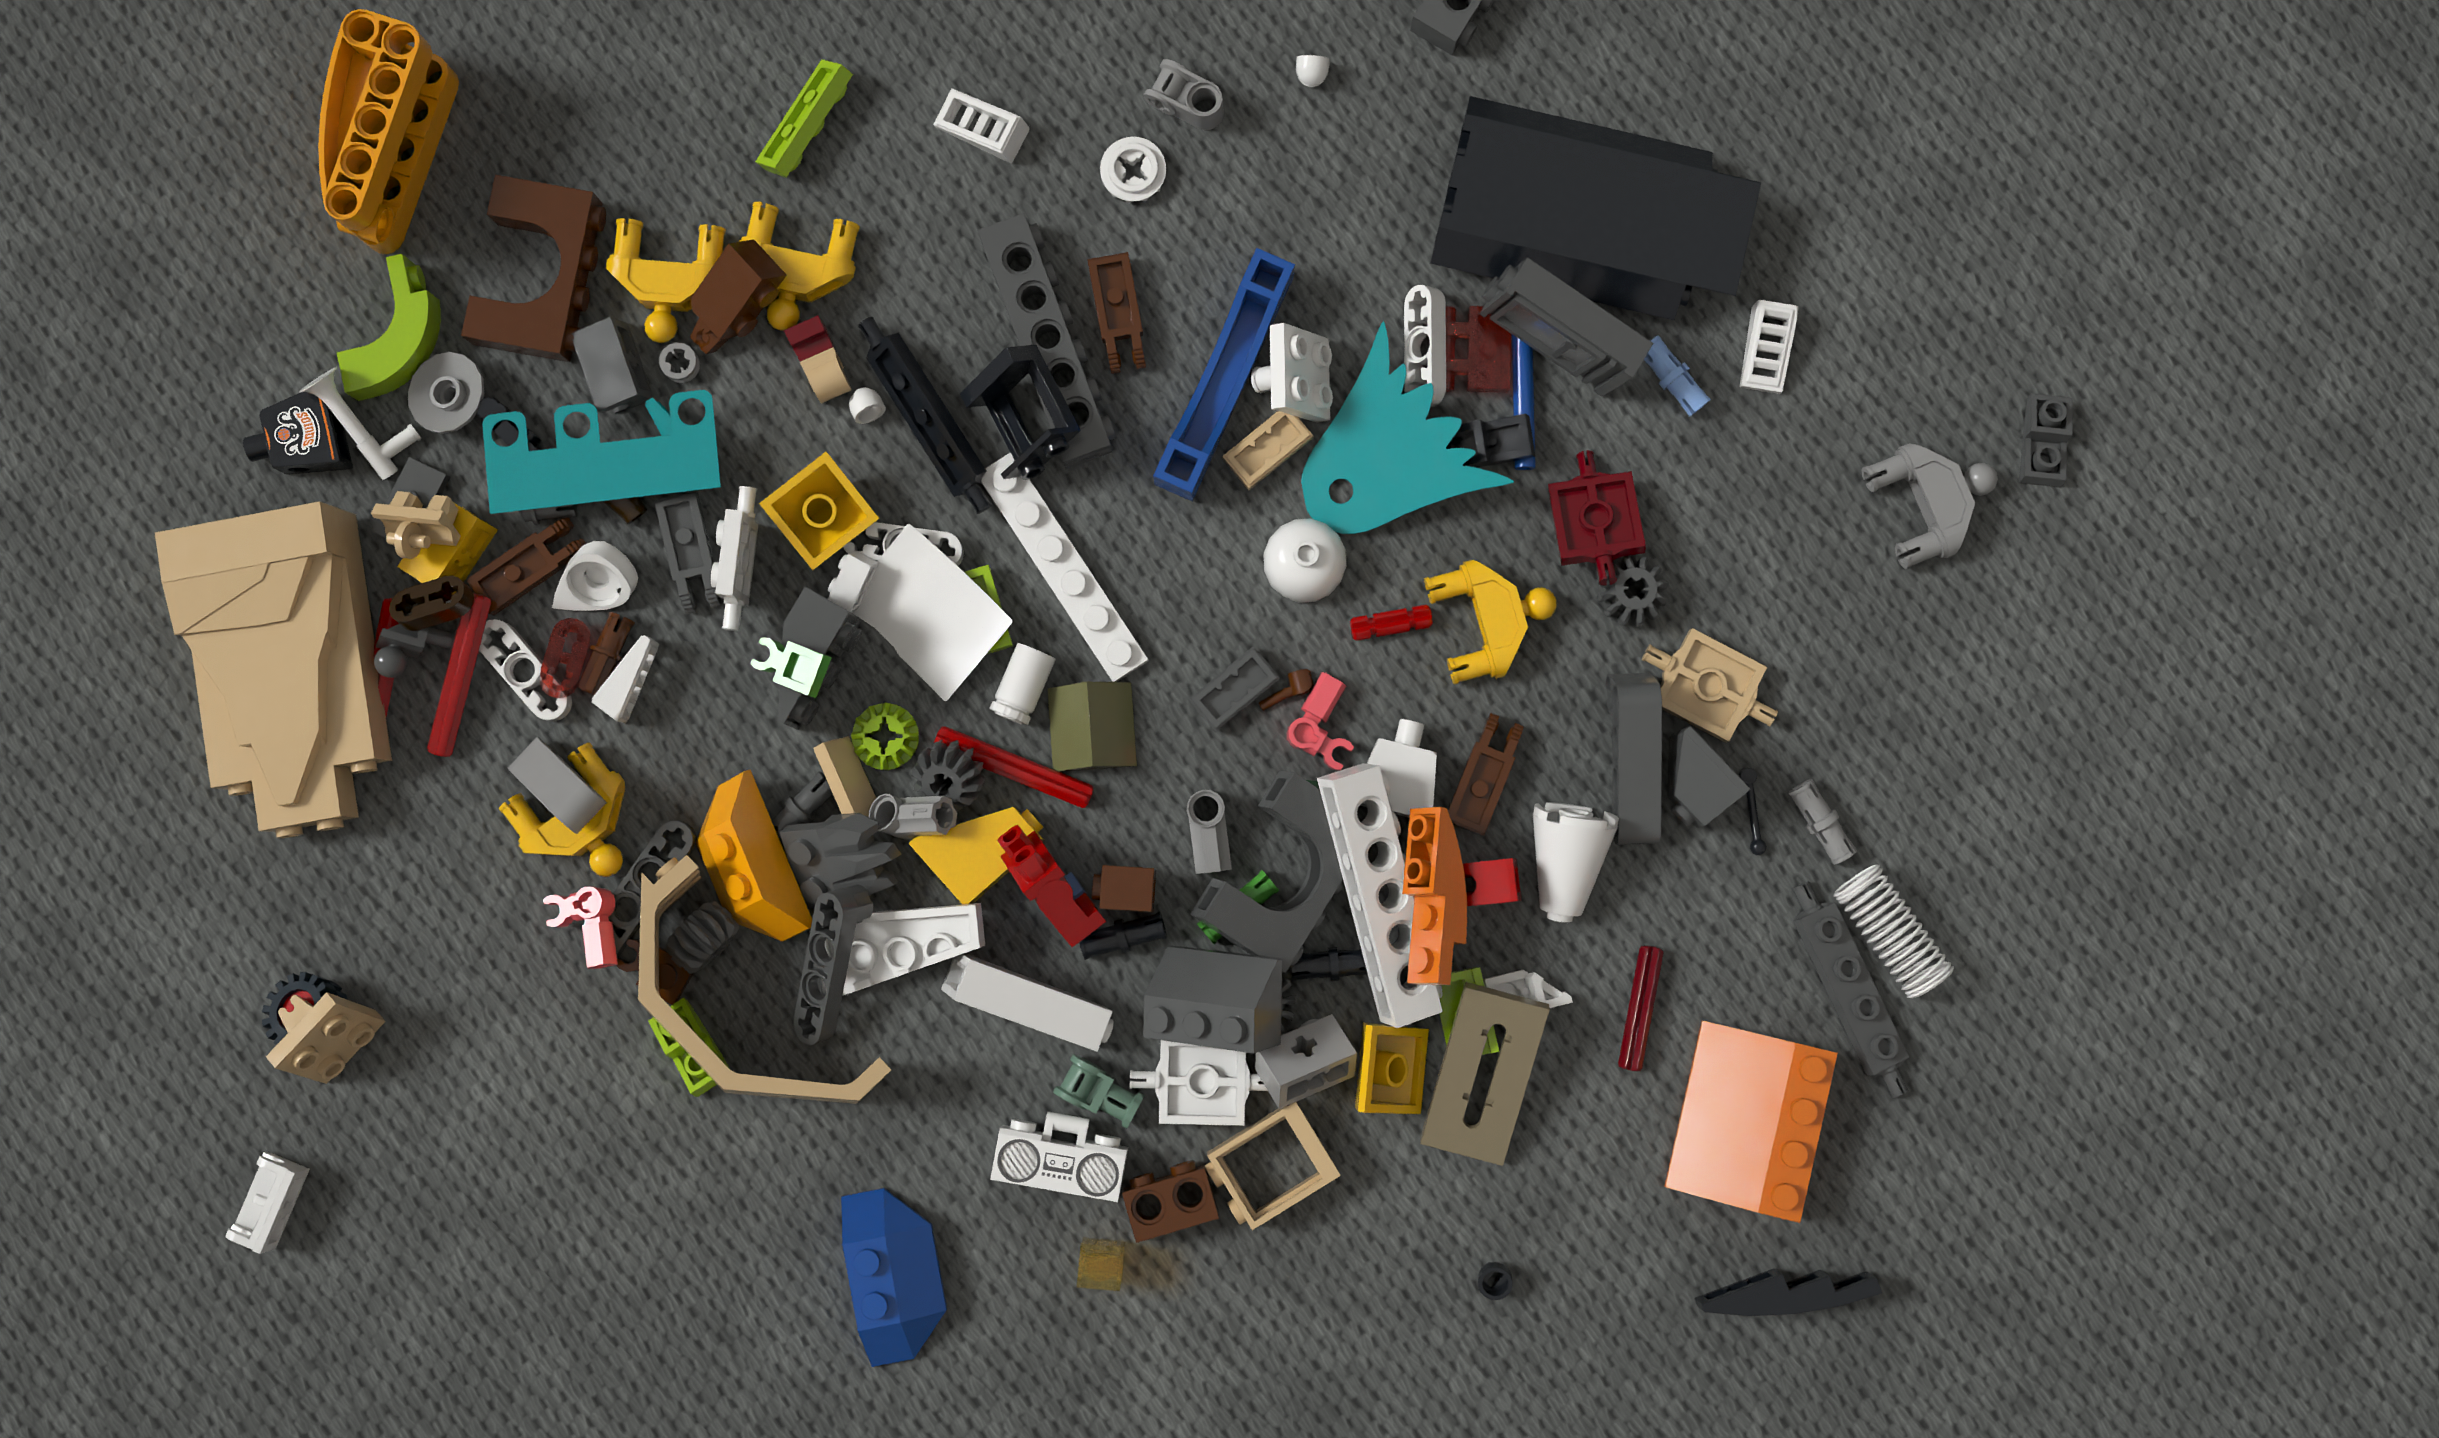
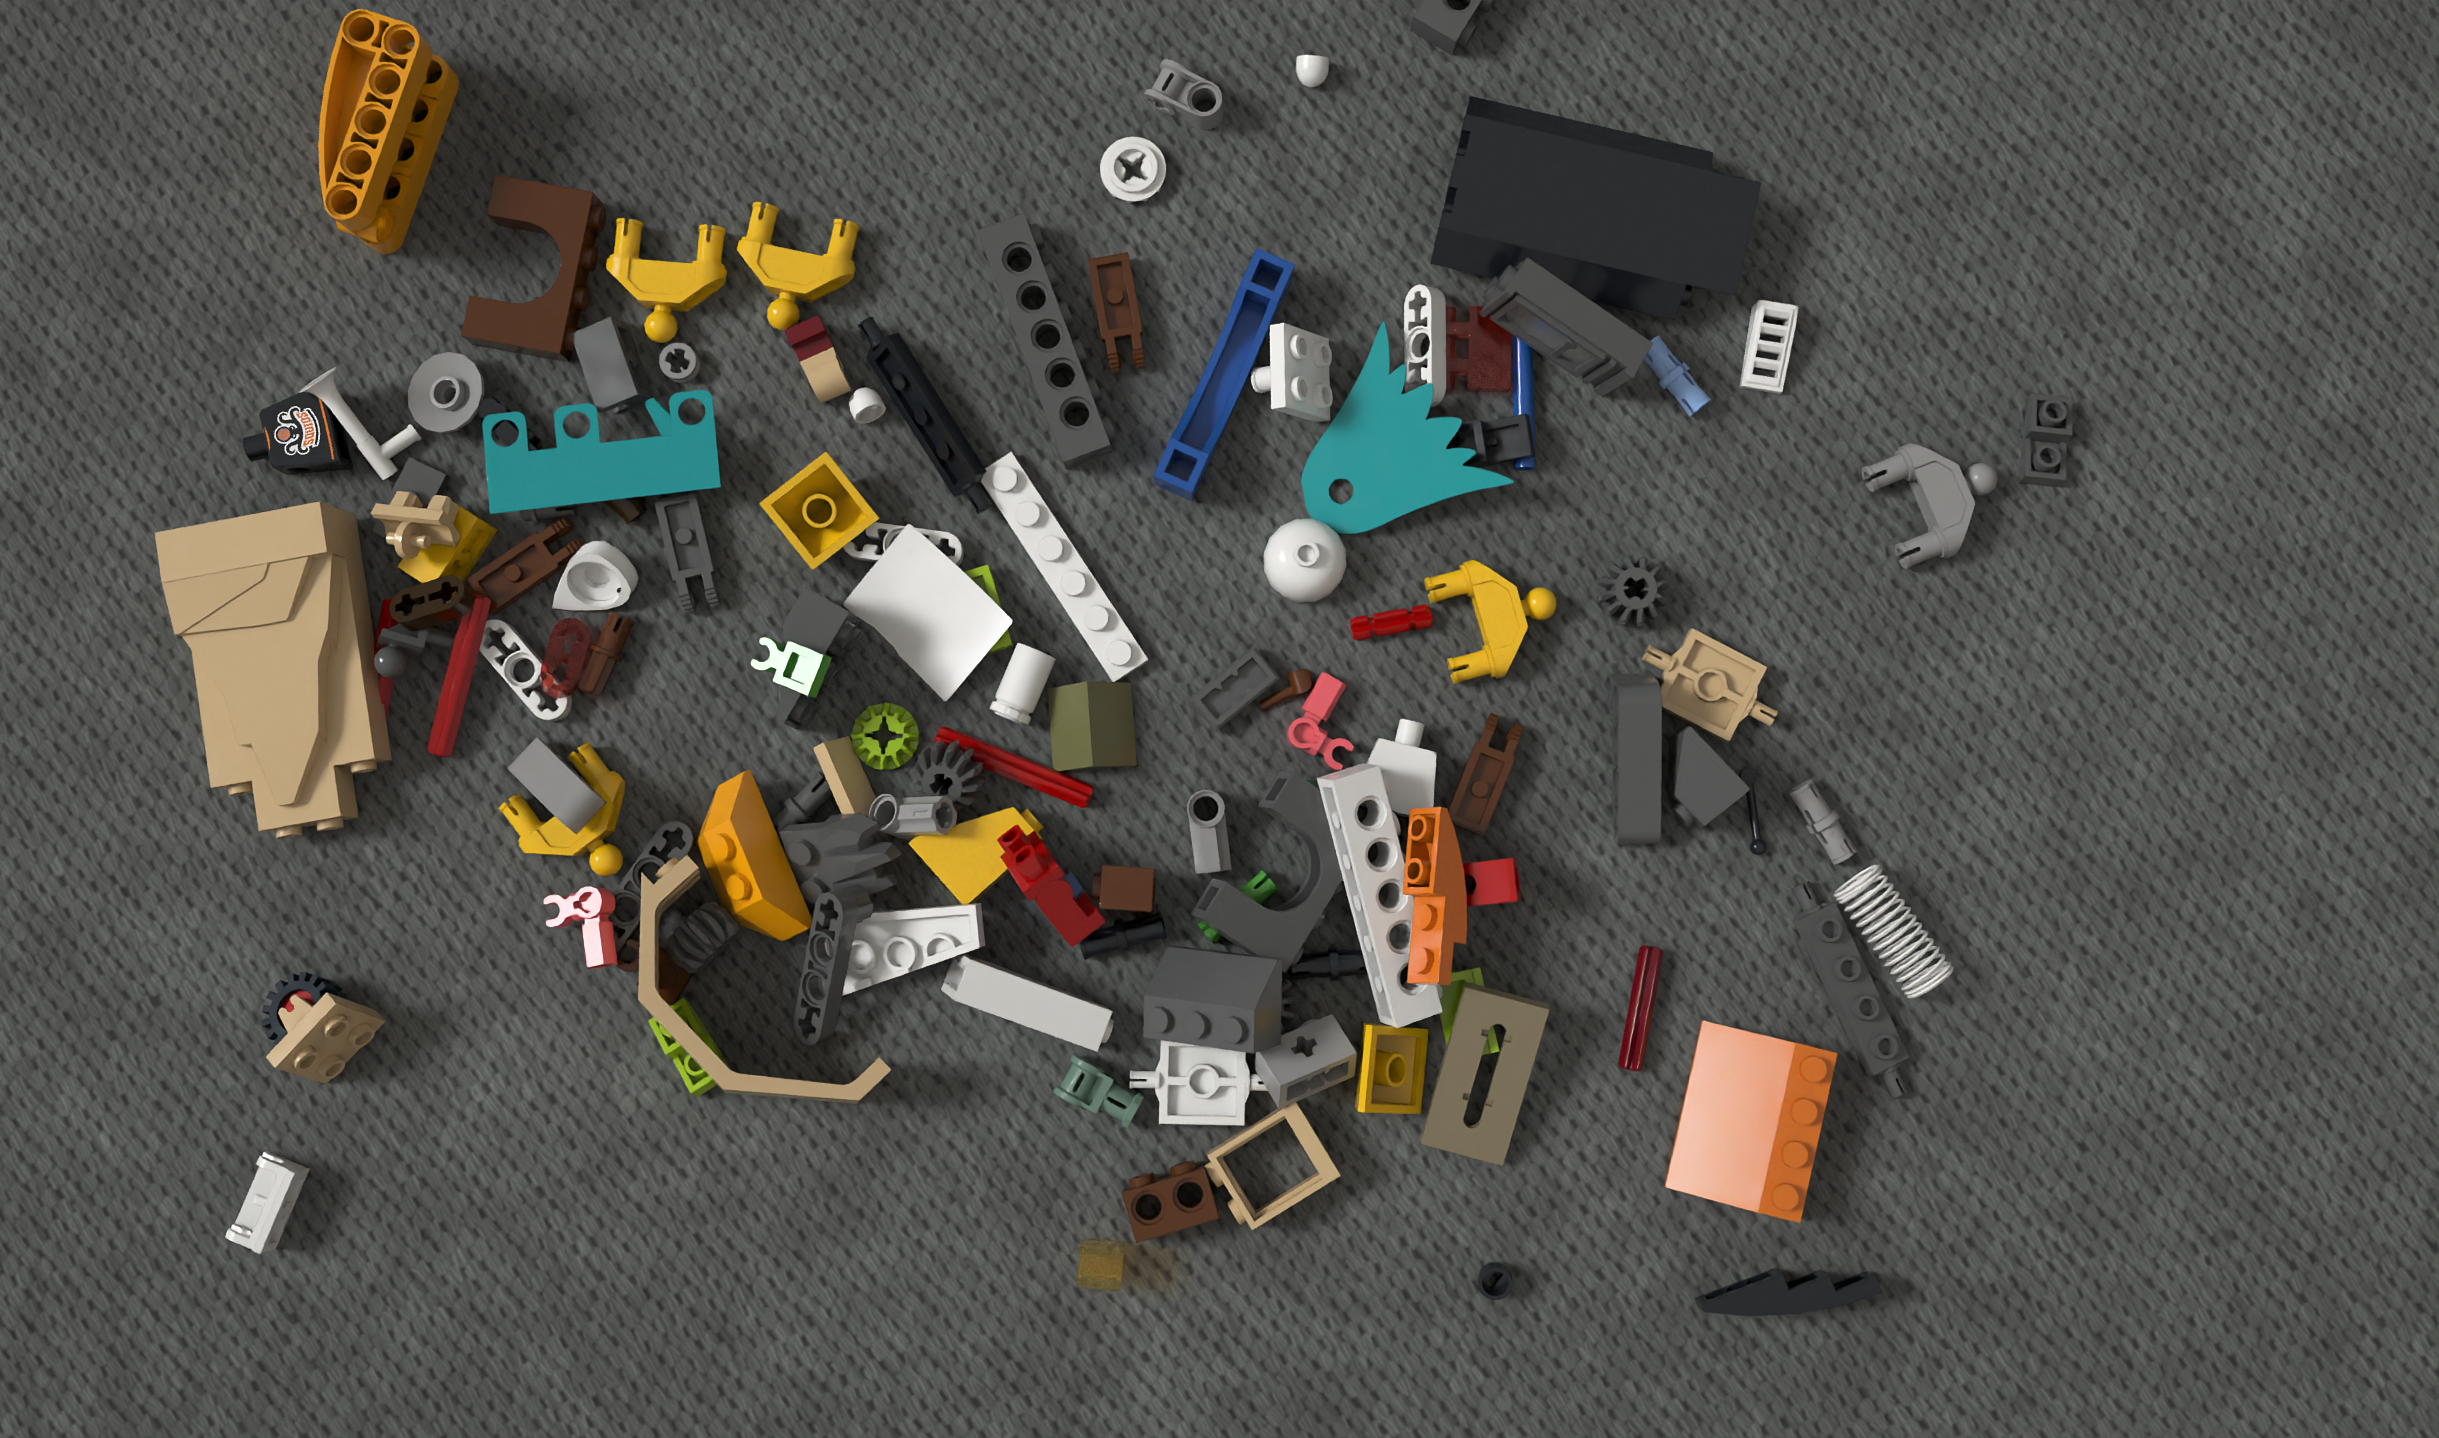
(404, 345): lime arch -> none
(624, 684): white slope -> none
(734, 294): reddish brown hinge -> none
(735, 567): white plate -> none
(804, 118): lime plate -> none
(852, 581): white piece -> none
(891, 1275): blue wedge -> none
(992, 390): black panel -> none
(1005, 136): white slope -> none
(1076, 1168): white piece -> none
(1267, 448): tan plate -> none
(1528, 986): white slope -> none
(1569, 855): white cone -> none
(1596, 518): dark red plate -> none

